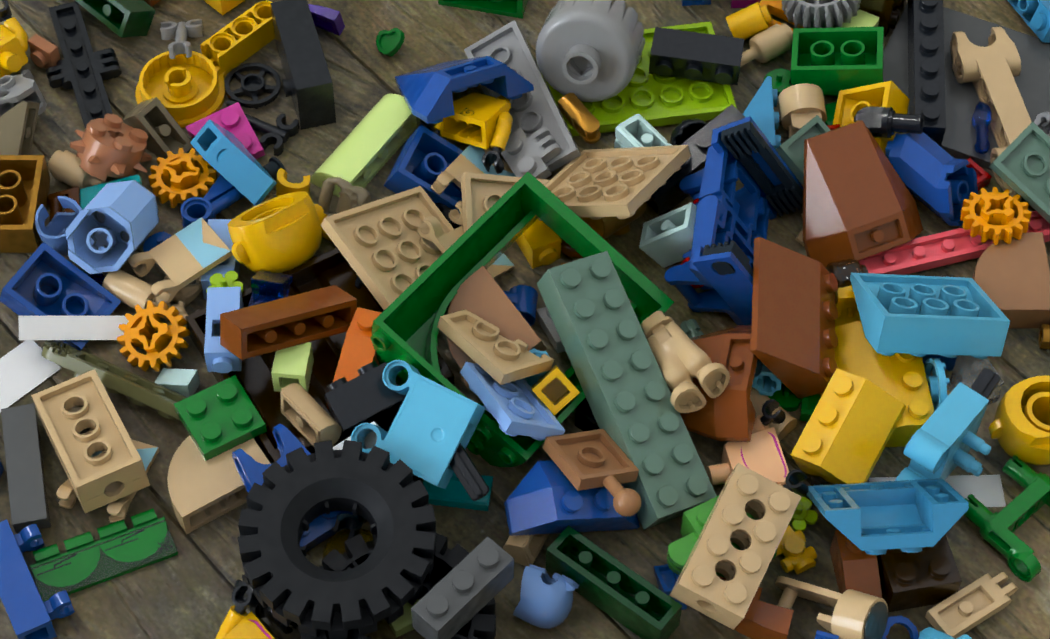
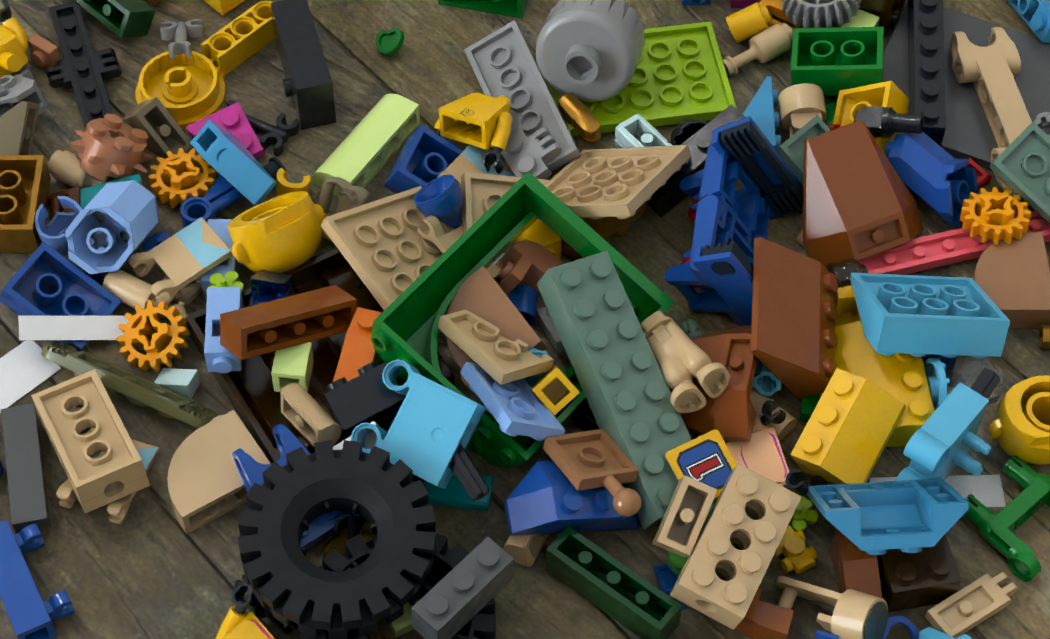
(95, 562): green windscreen -> none
(220, 417): green plate -> none
(253, 85): black wheel -> none
(327, 19): dark purple slope -> none
(431, 88): blue wedge -> none
(441, 199): none -> blue helmet
(524, 265): none -> nougat brick
(544, 600): medium blue helmet -> none
(669, 235): light aqua brick -> none
(684, 516): none -> tan brick
(696, 56): black brick -> none
(704, 460): none -> sticker
(780, 79): green piece -> none
(787, 399): green piece -> none
(981, 120): clear blue piece -> none

